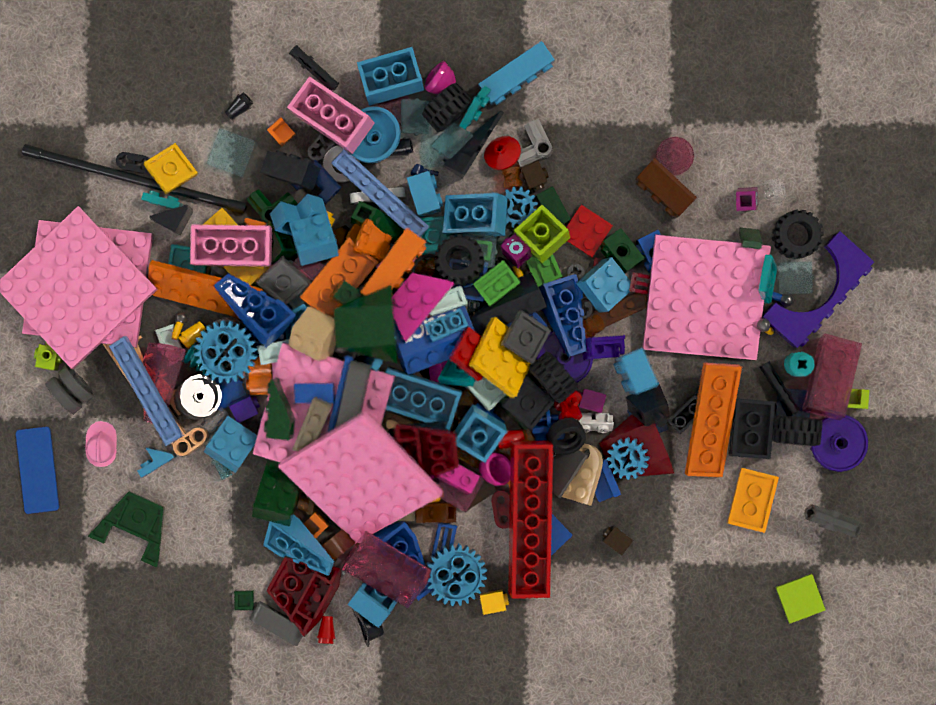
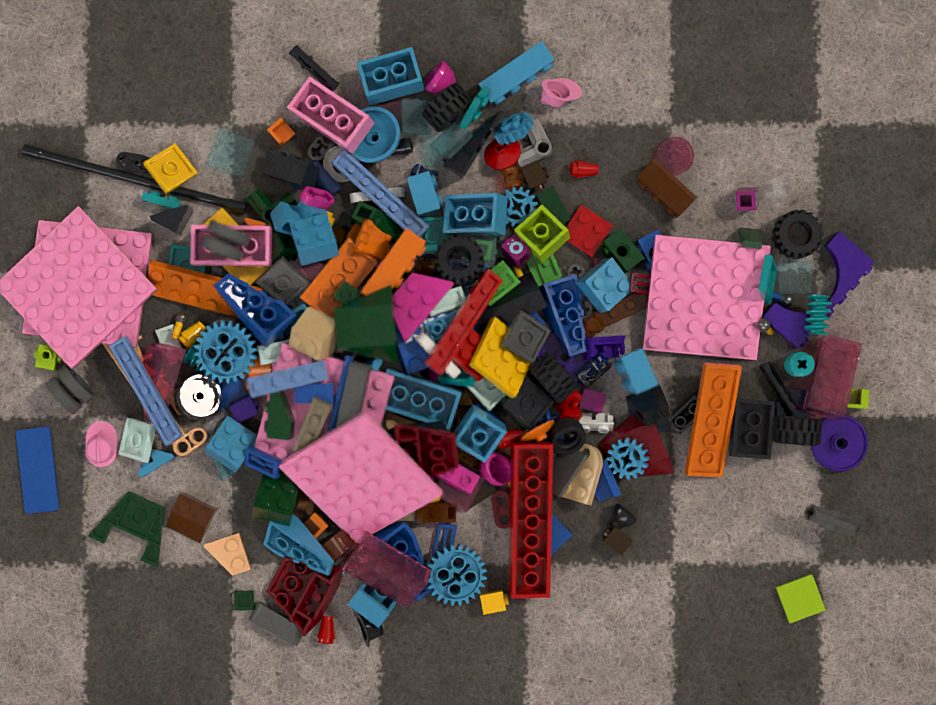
(137, 440): none -> light aqua tile
(191, 517): none -> reddish brown slope
(225, 241): none -> dark grey wheel
(230, 553): none -> light nougat wing
(239, 105): black cone -> none
(262, 459): none -> blue tile
(287, 378): none -> medium blue plate
(316, 198): none -> dark pink beam
(428, 345): none -> white beam
(463, 322): none -> red plate
(513, 128): none -> dark azure gear
(538, 433): none -> orange dish
(559, 91): none -> bright pink piece
(583, 169): none -> red cone
(593, 370): none -> piece
(622, 517): none -> black brick
(752, 500): light orange plate -> none
(817, 314): none -> teal piece

